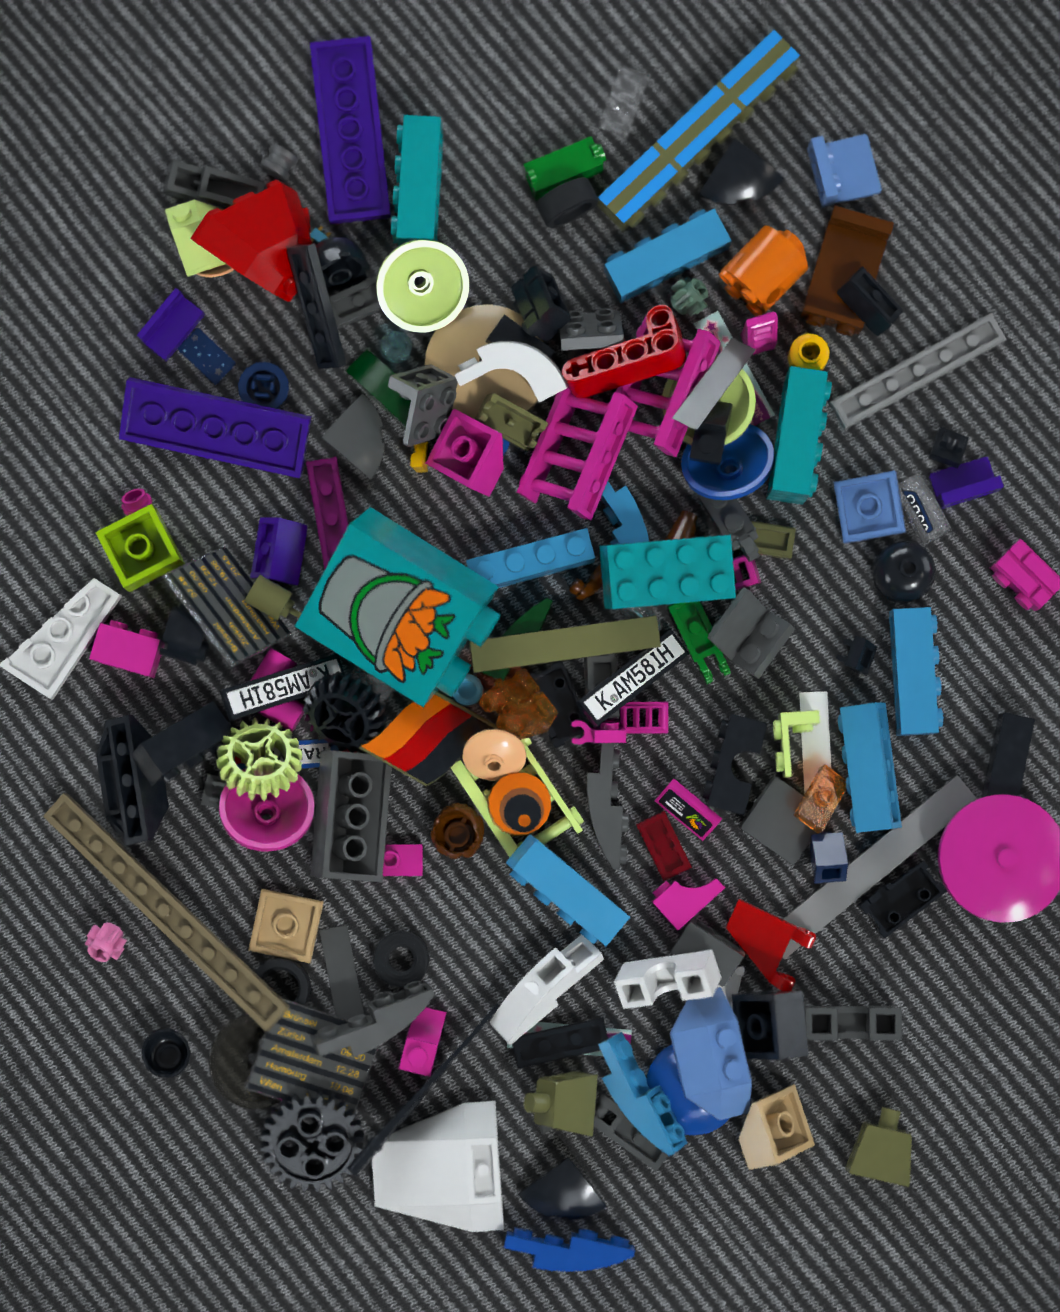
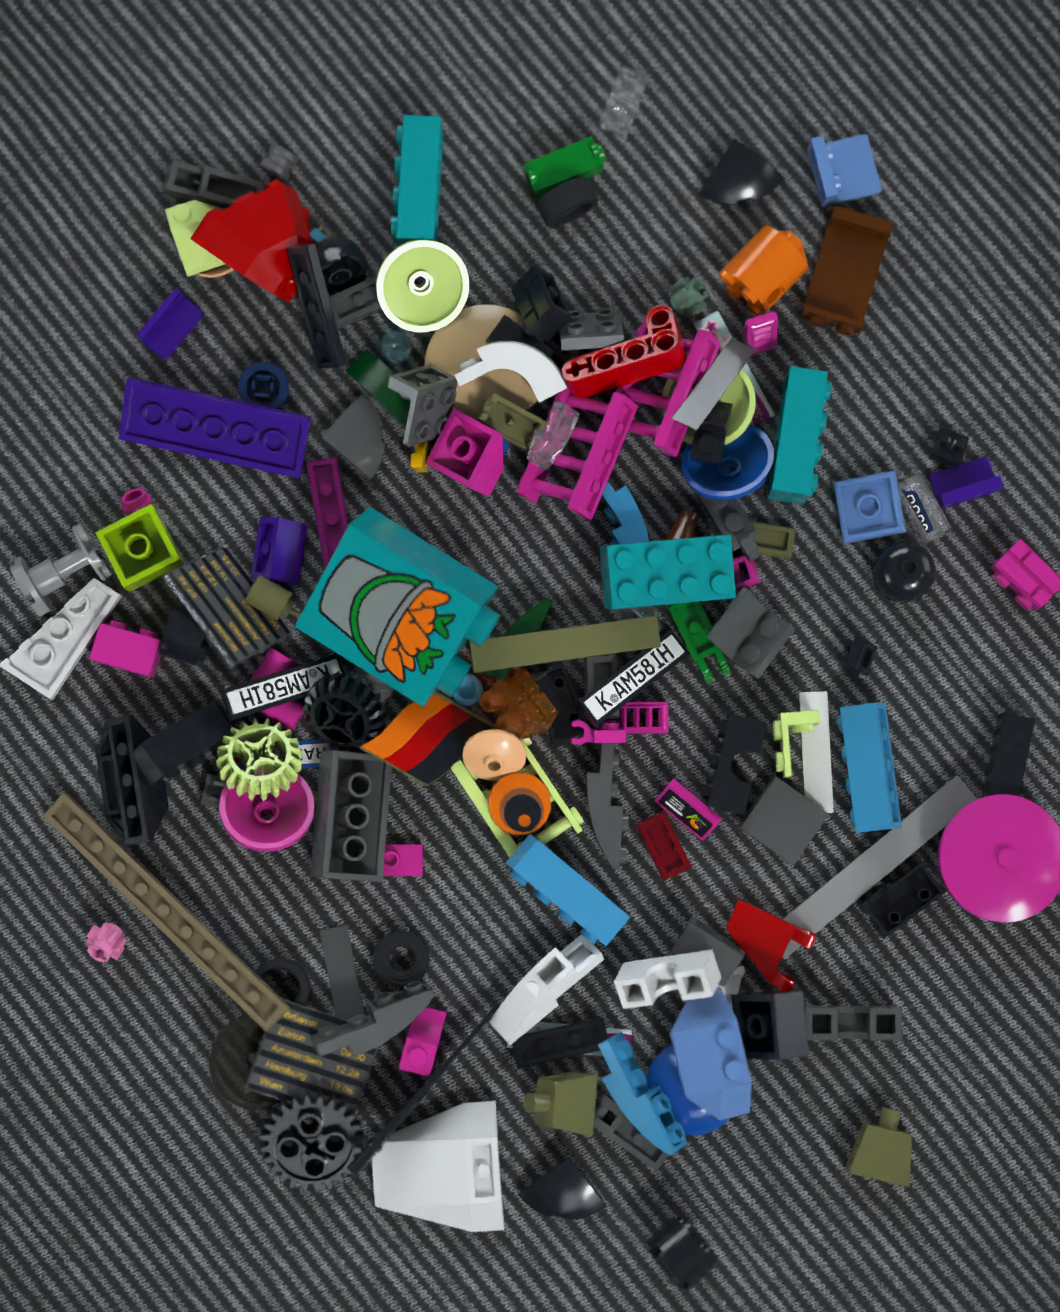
(50, 575): none -> light grey piece
(165, 1053): black hair -> none
(206, 356): dark blue sticker -> none
(286, 925): tan tile -> none
(350, 130): dark purple plate -> none
(457, 831): reddish brown hair -> none
(535, 559): dark azure brick -> none
(549, 444): none -> clear slope
(581, 1254): blue slope -> none
(590, 587): reddish brown arm -> none
(666, 255): dark azure brick -> none
(680, 1253): none -> black brick
(683, 903): dark pink arch -> none
(698, 131): brick -> none
(775, 1129): tan slope -> none
(813, 346): yellow head -> none
(821, 799): clear orange plate -> none
(828, 857): brick -> none
(869, 301): black slope -> none
(914, 671): dark azure brick -> none
(917, 371): light grey tile -> none

